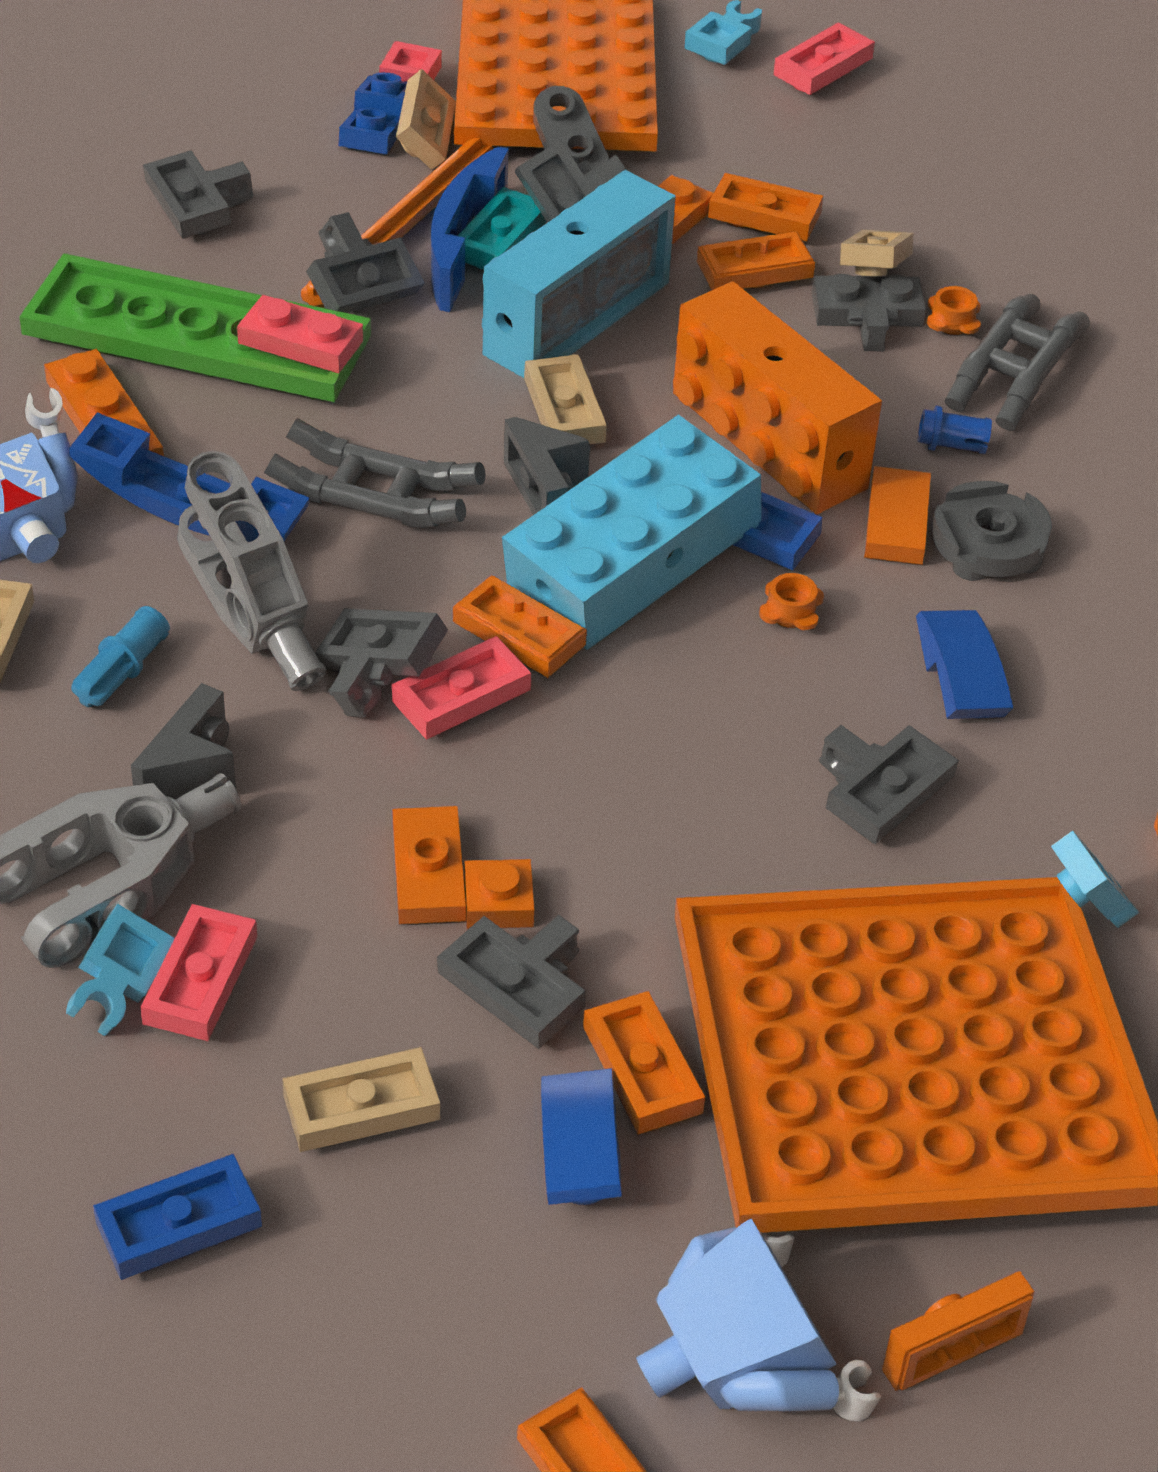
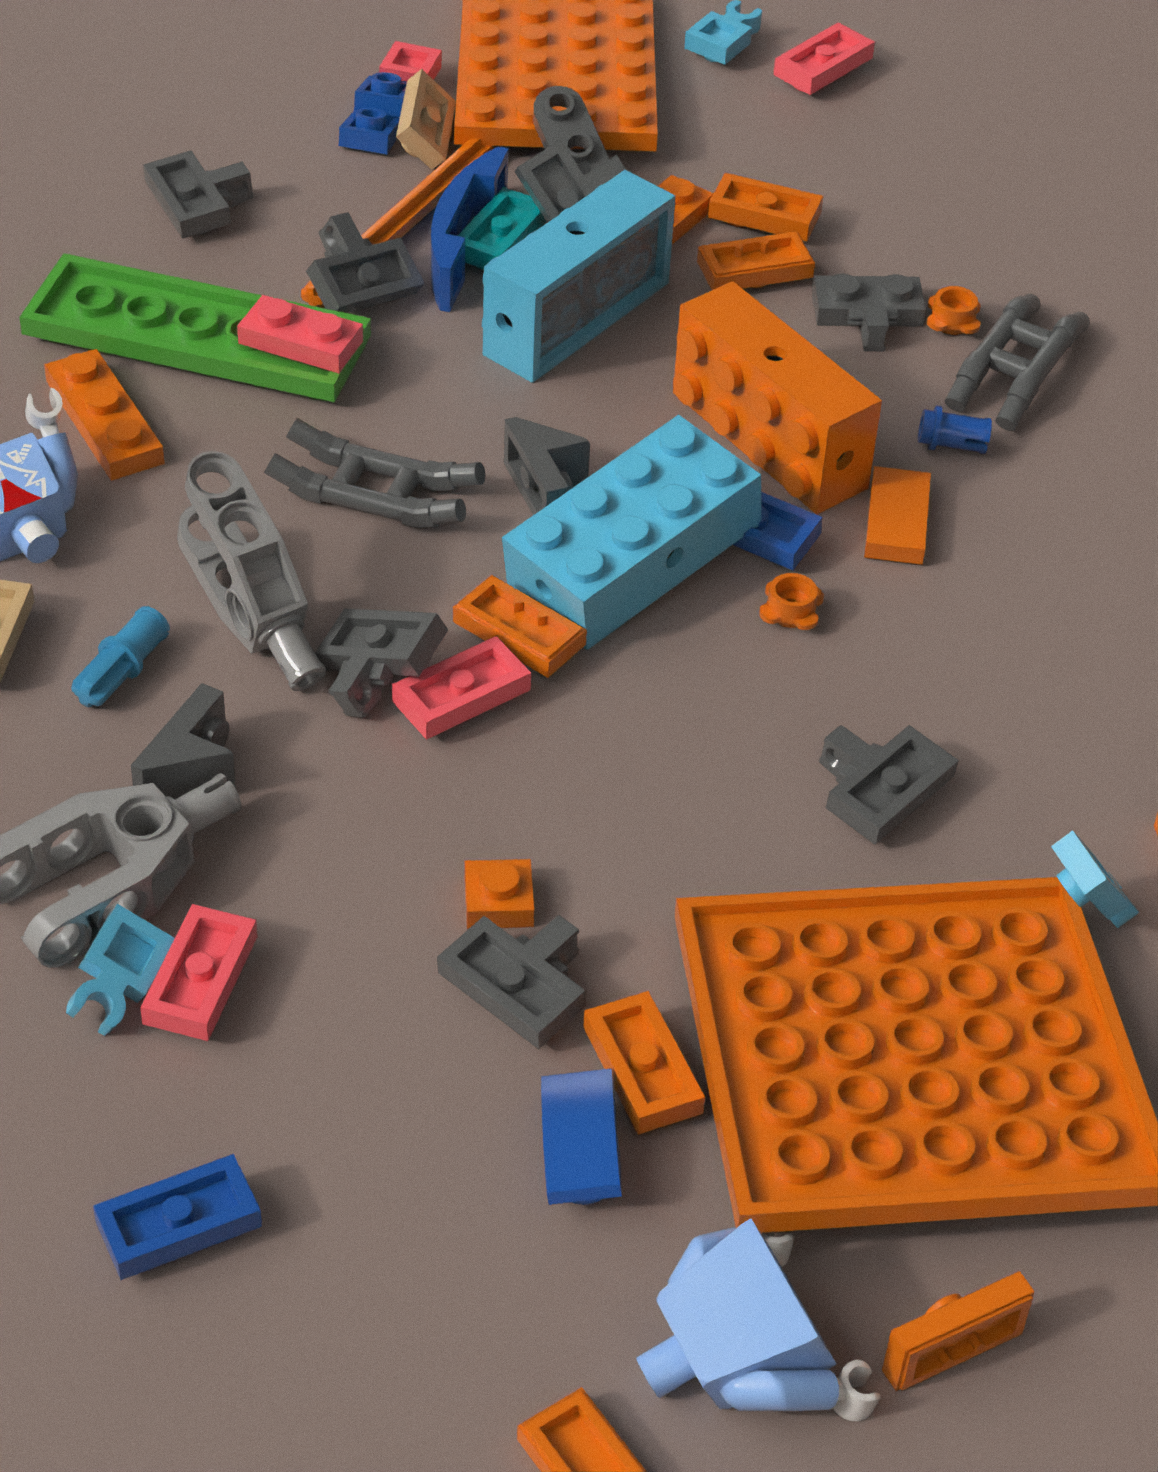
(122, 462): blue slope -> none
(361, 1099): tan plate -> none
(428, 865): orange plate -> none
(565, 397): tan plate -> none
(876, 251): tan plate -> none
(966, 663): blue slope -> none
(1013, 547): dark grey plate -> none

